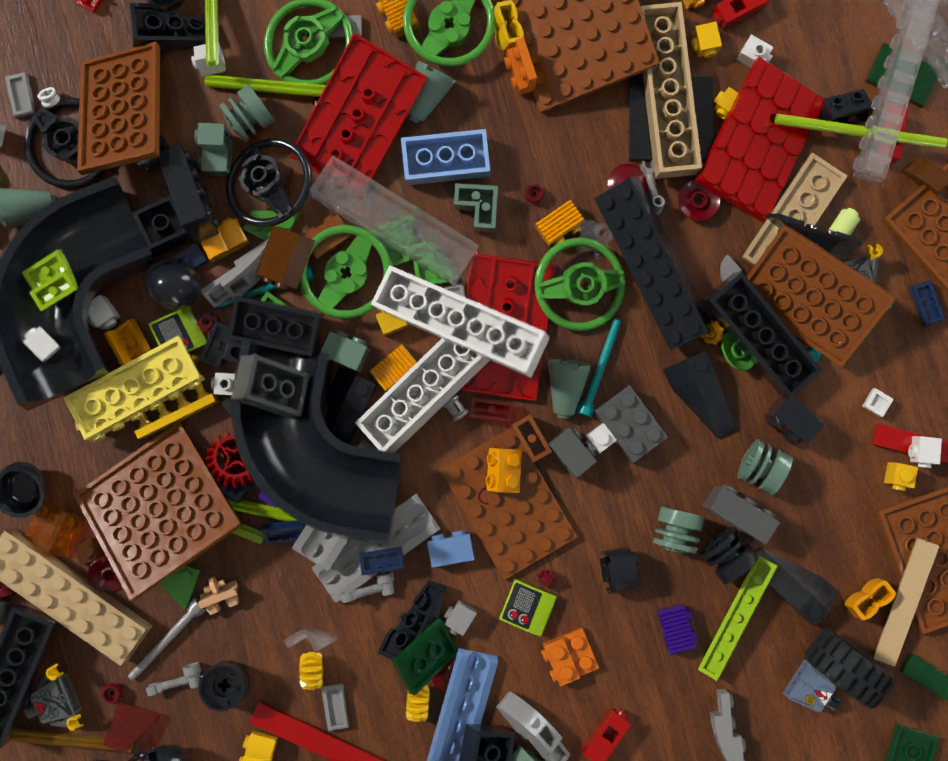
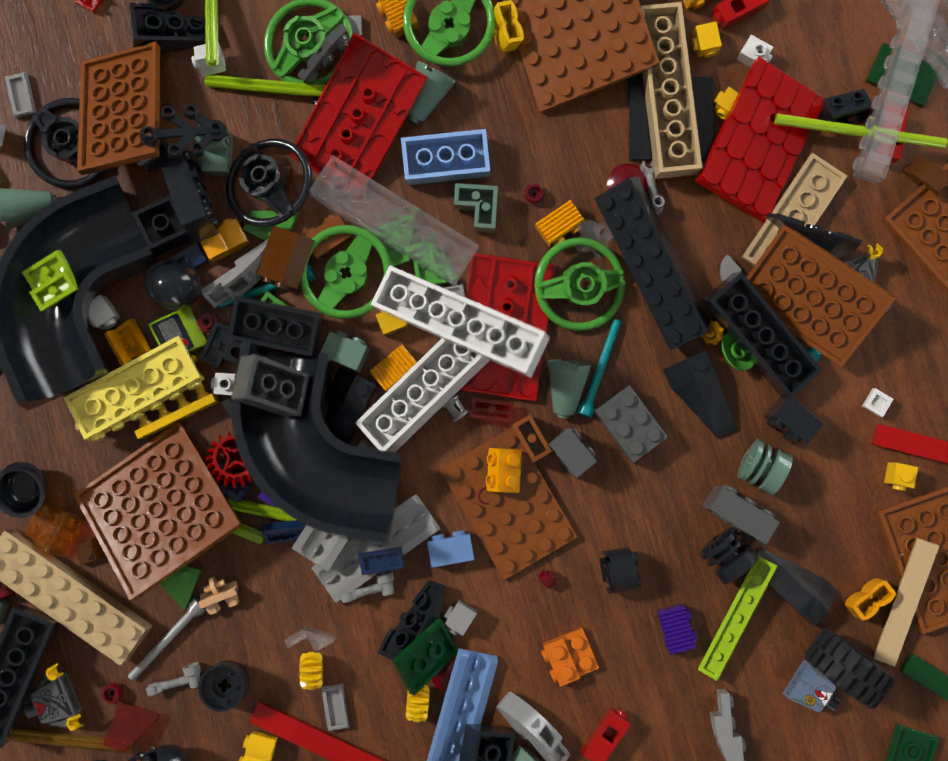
(41, 343): white brick -> none
(48, 97): white bush -> none
(101, 577): dark red dish -> none
(186, 131): none -> black plant
(246, 113): sand green wheel -> none
(334, 42): none -> dark grey plate
(521, 67): orange plate -> none
(528, 608): slope -> none
(599, 438): white brick -> none
(678, 530): sand green wheel -> none
(709, 201): dark red dish -> none
(845, 221): yellowish green brick -> none
(925, 451): white brick -> none
(927, 303): dark blue plate -> none

